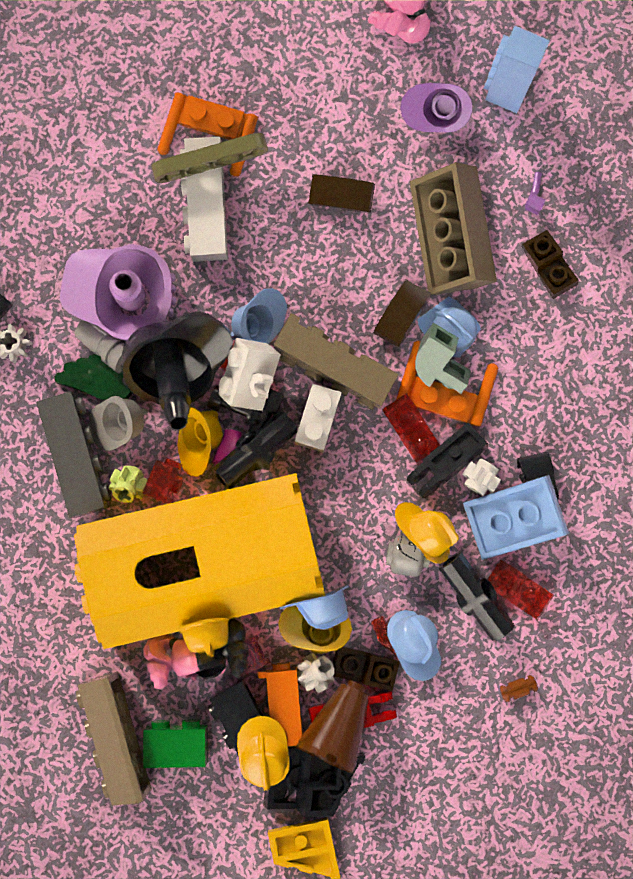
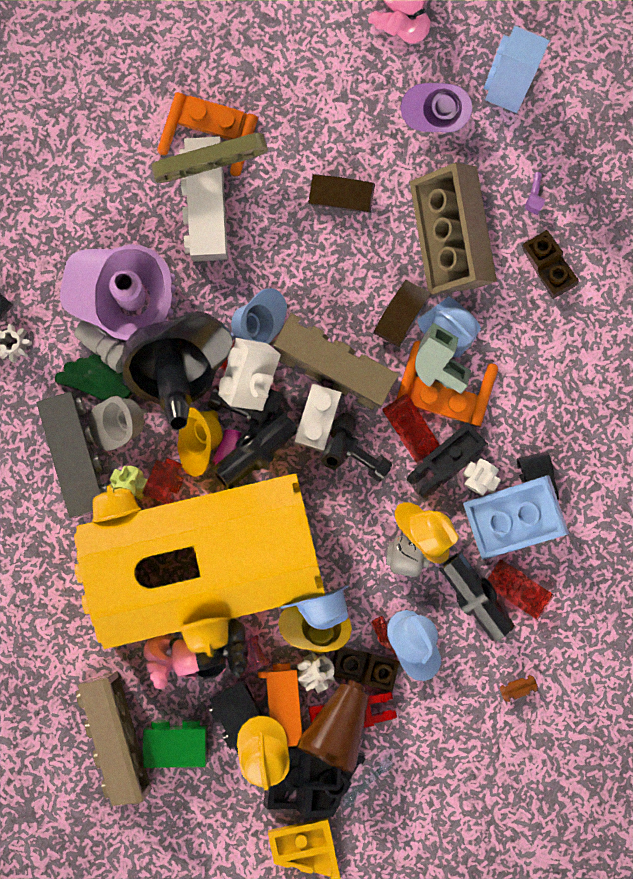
(114, 504): none -> yellow piece
(345, 445): none -> black bar
(348, 799): none -> clear light blue hinge

